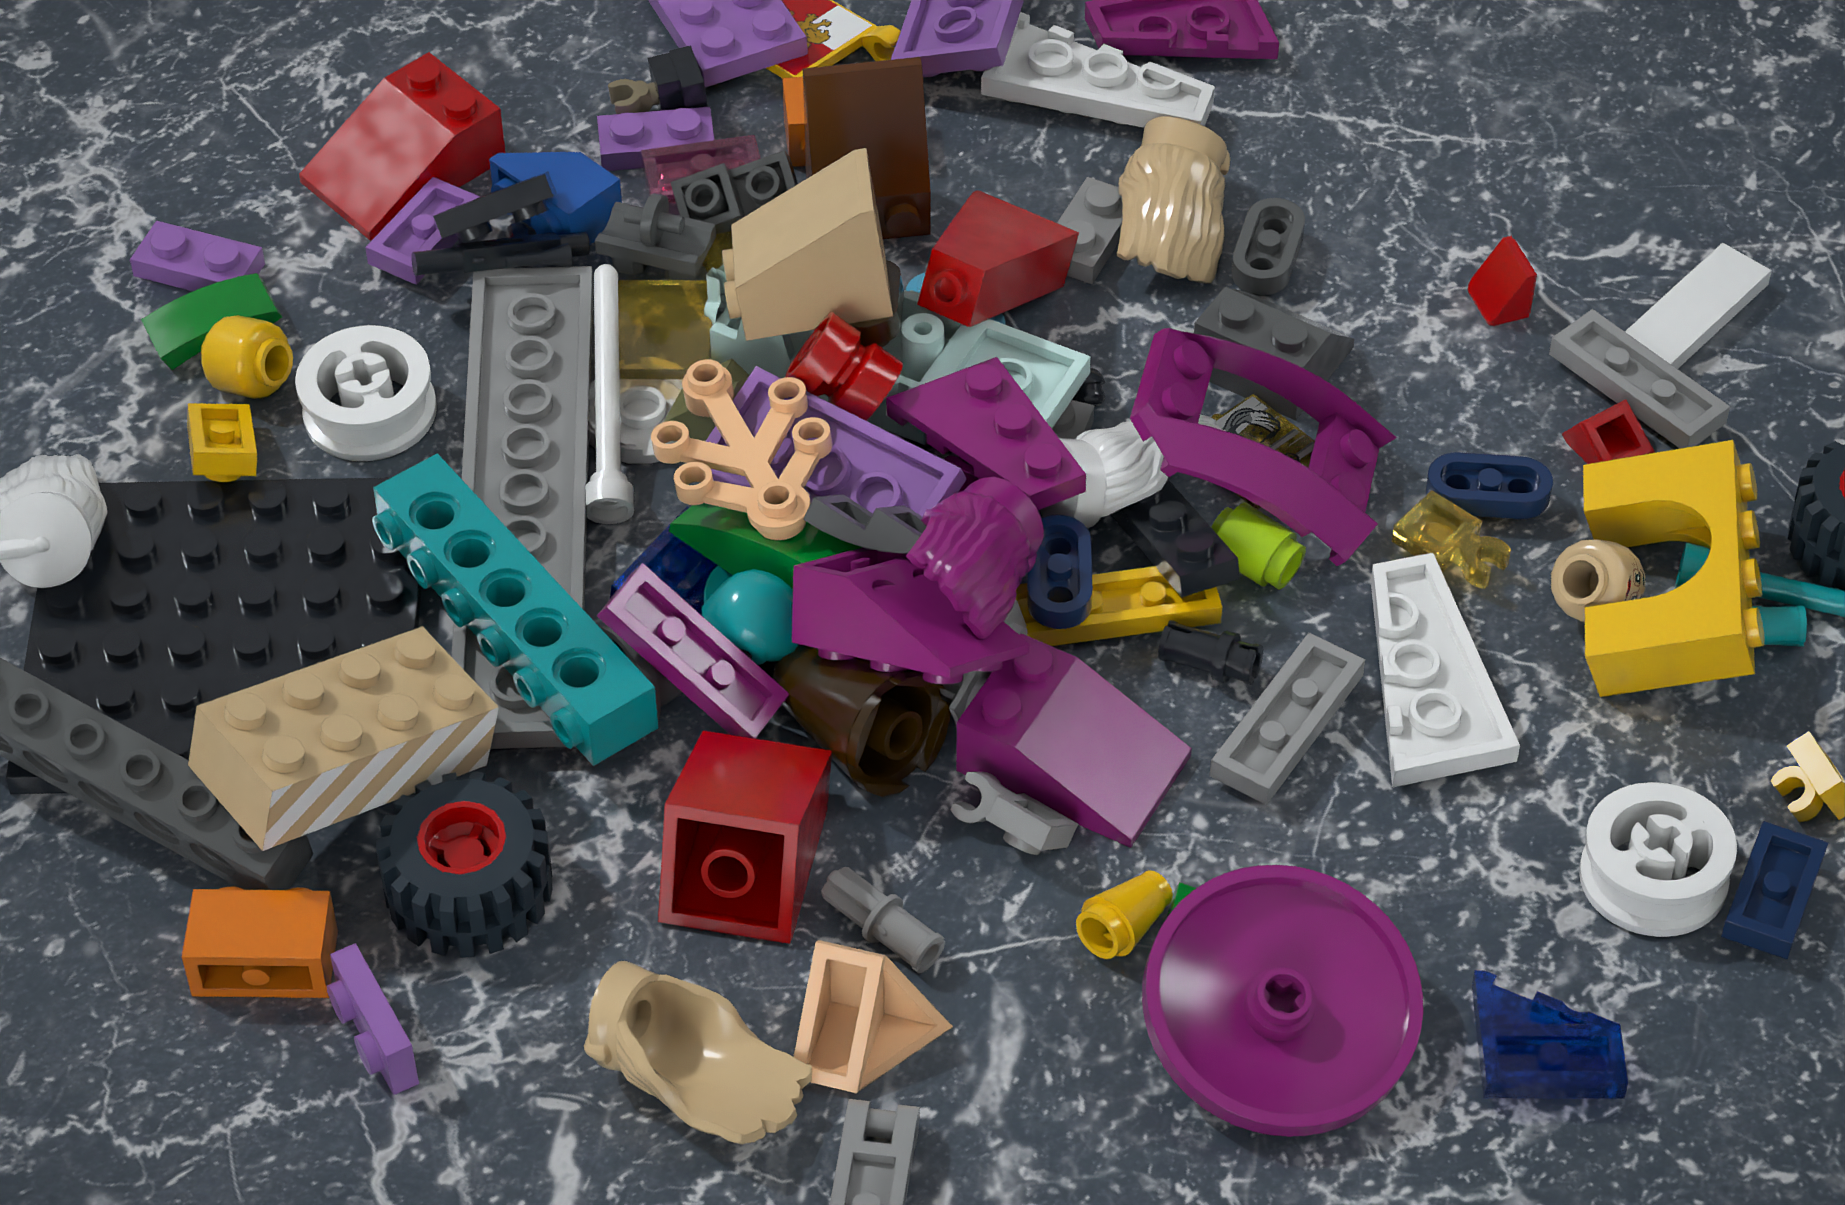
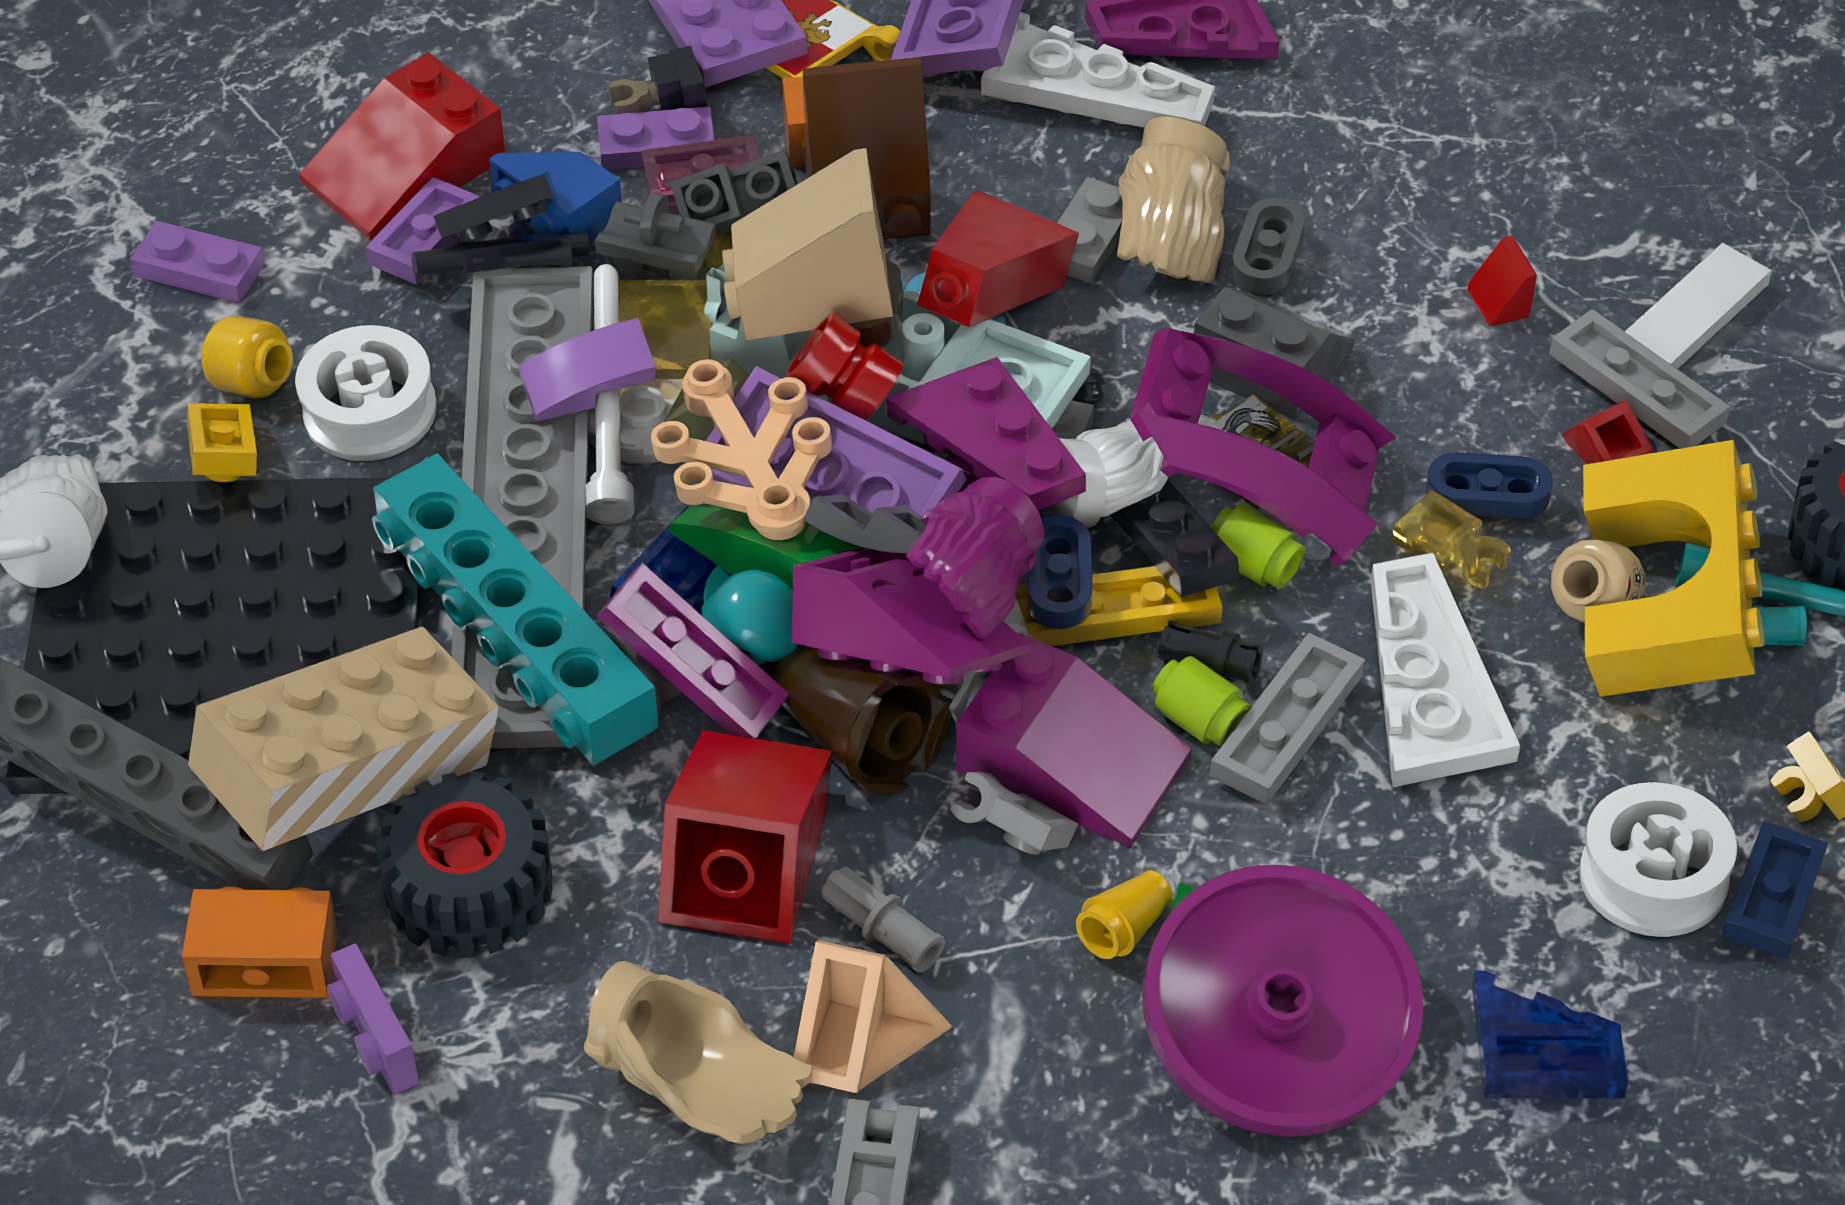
(183, 324): green slope -> none
(596, 362): none -> medium lavender slope
(1199, 700): none -> lime brick

